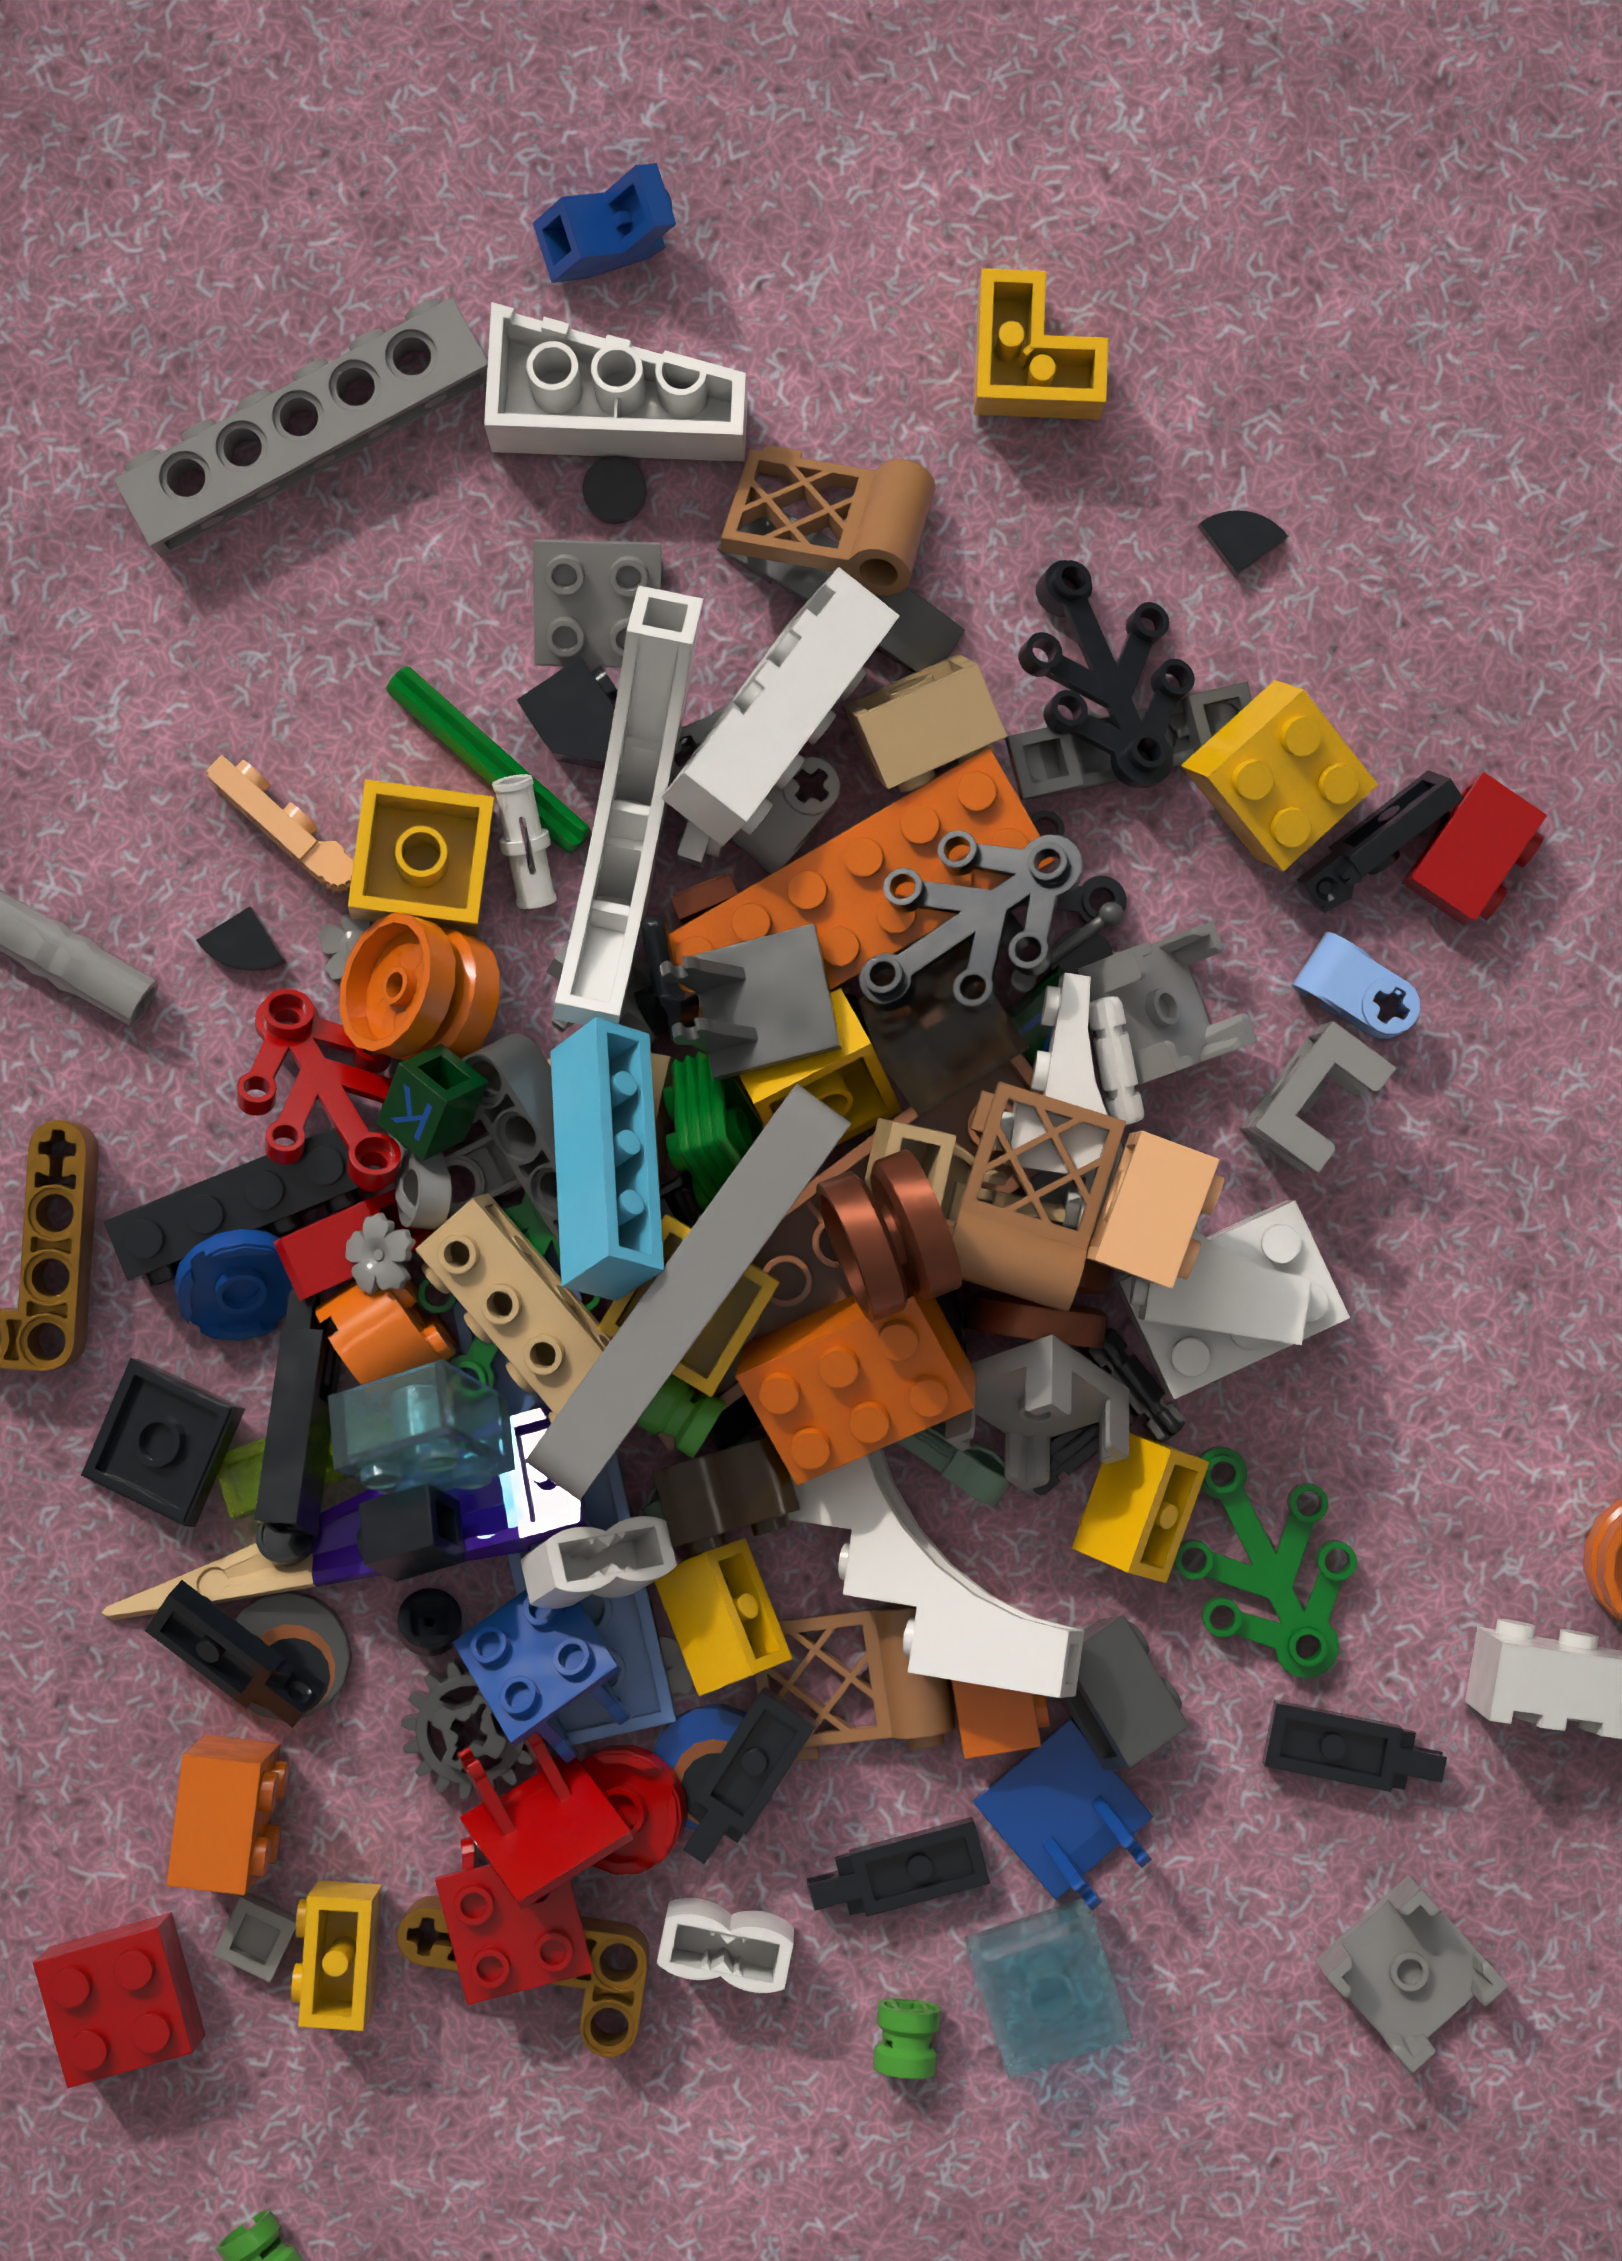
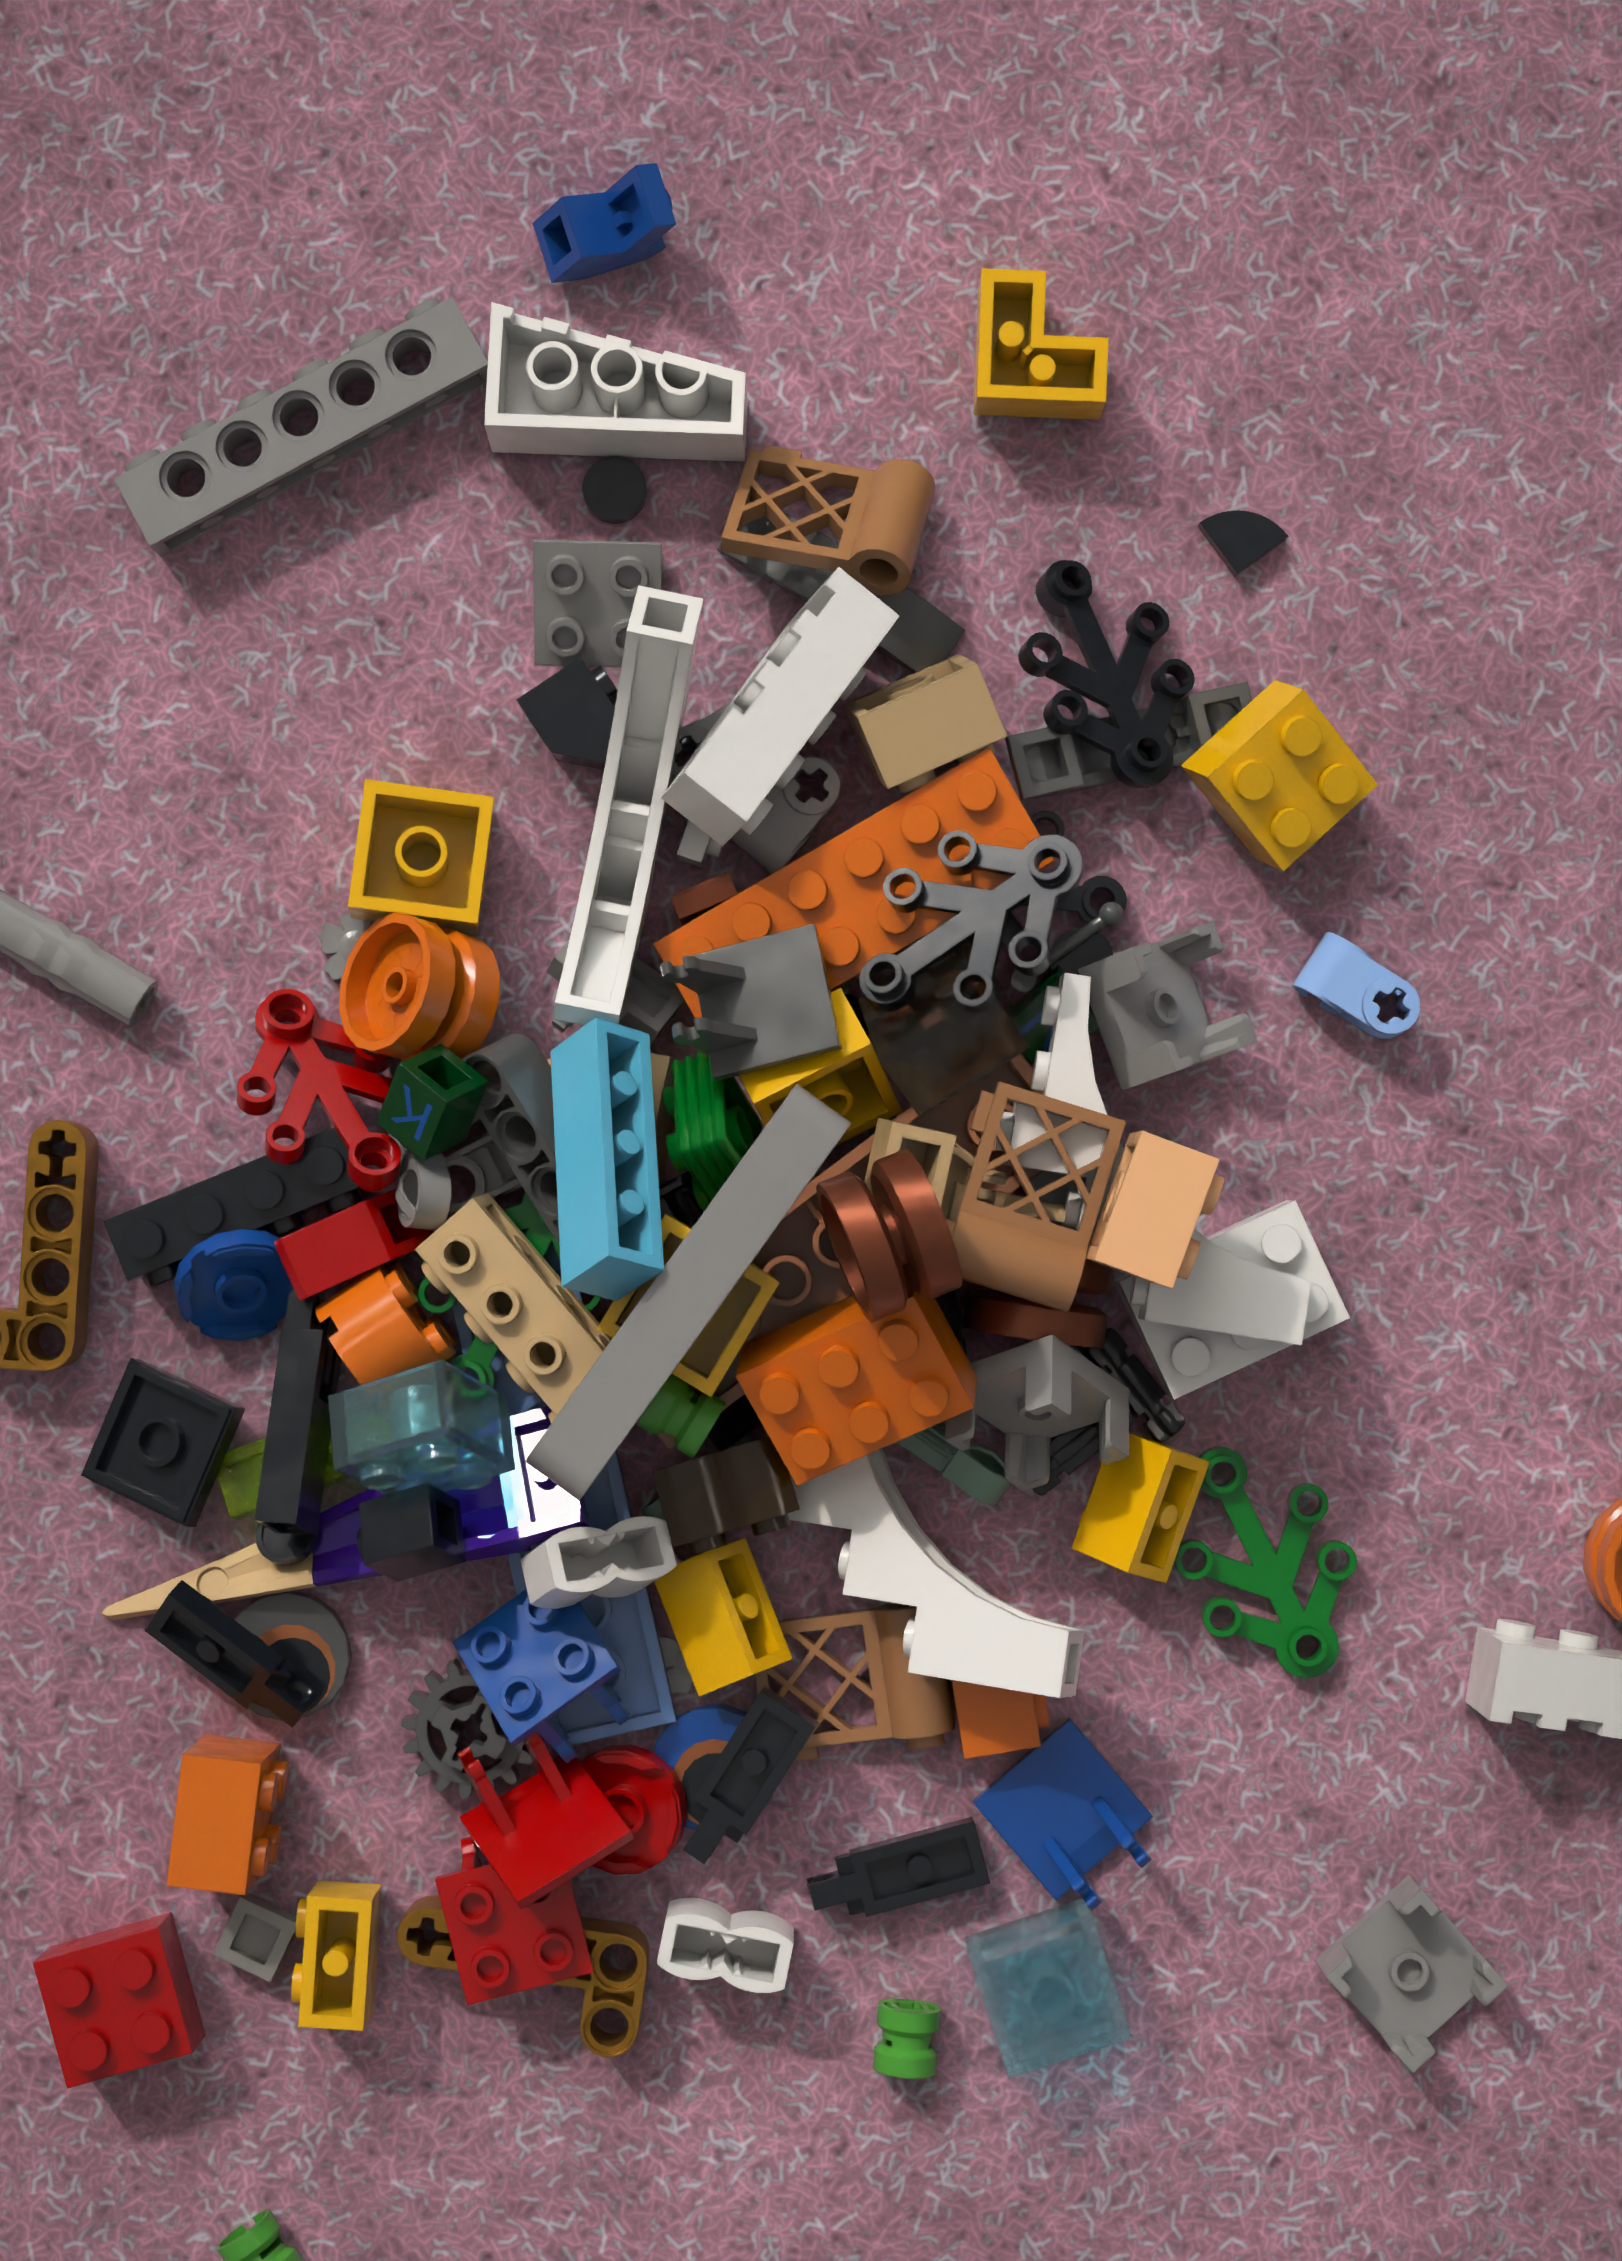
(242, 943): black tile -> none
(285, 827): light nougat hinge -> none
(379, 1254): light grey plant -> none
(429, 1622): black tile -> none
(482, 752): green axle -> none
(531, 882): white pin -> none
(663, 1002): black bar -> none
(1115, 1059): white axle -> none
(1121, 1697): dark grey piece -> none
(1324, 1052): light grey panel -> none
(1347, 1748): black hinge -> none
(1377, 839): black hinge -> none
(1476, 850): red brick -> none

